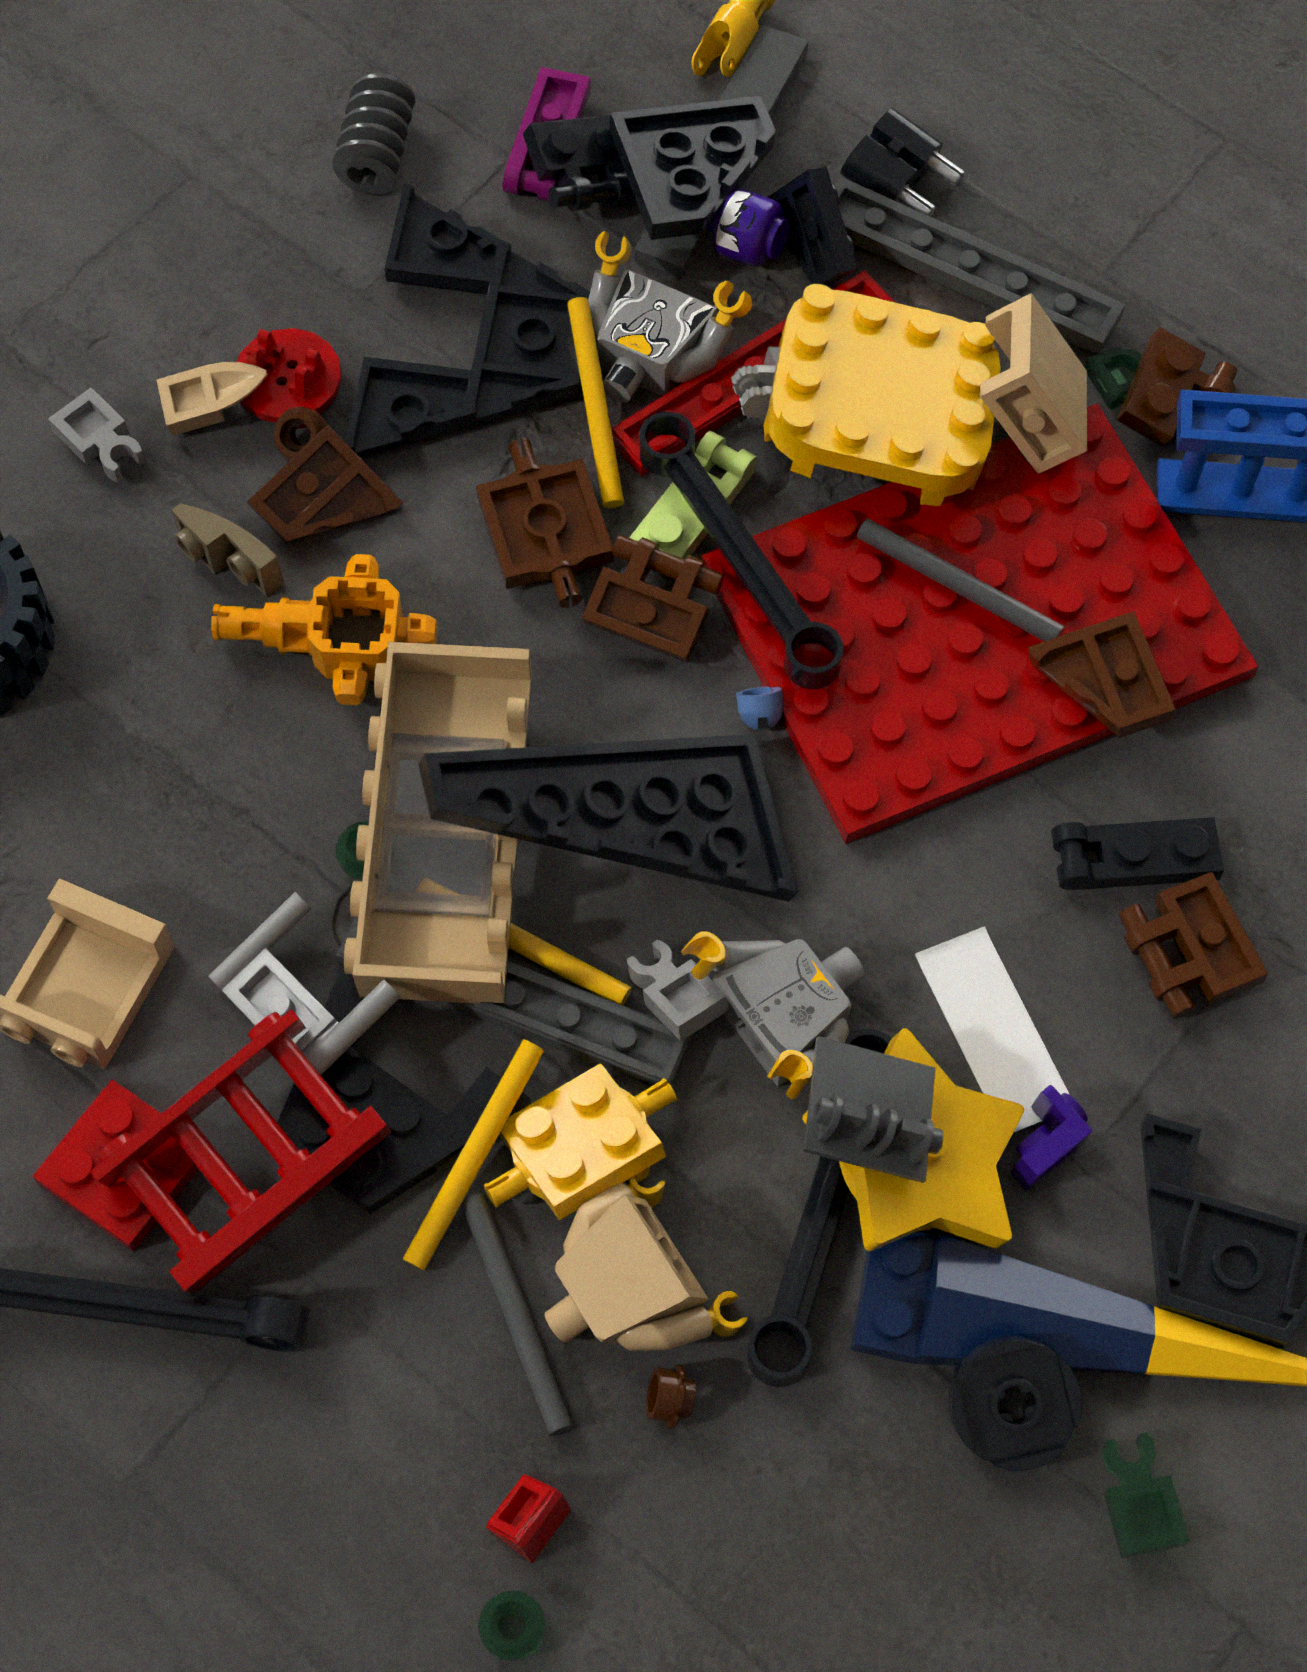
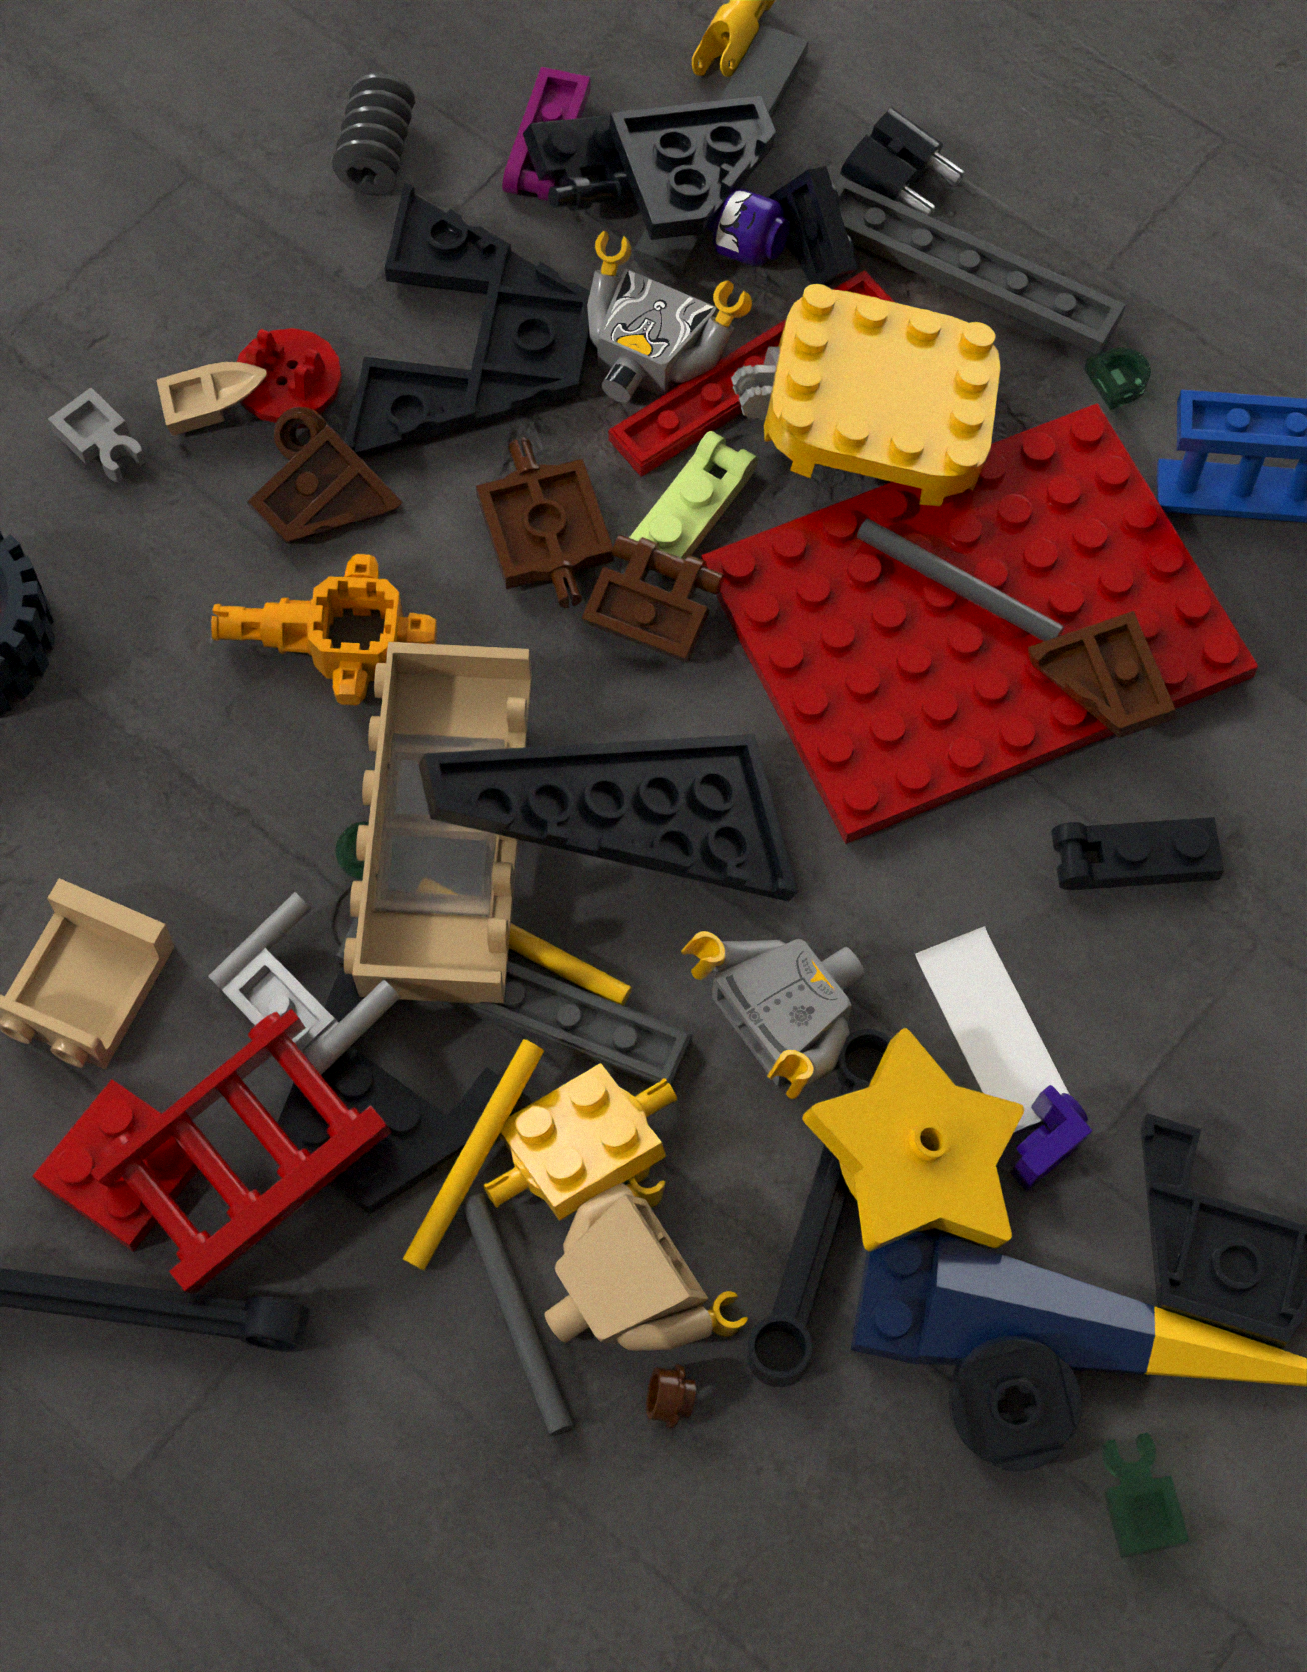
(224, 543): dark tan slope -> none
(507, 1604): clear green plate -> none
(529, 1516): red slope -> none
(595, 403): yellow bar -> none
(674, 993): light grey plate -> none
(740, 549): black piece -> none
(760, 703): medium blue hinge -> none
(871, 1110): dark grey hinge -> none
(1045, 389): tan panel -> none
(1163, 371): reddish brown plate -> none
(1208, 936): reddish brown plate -> none

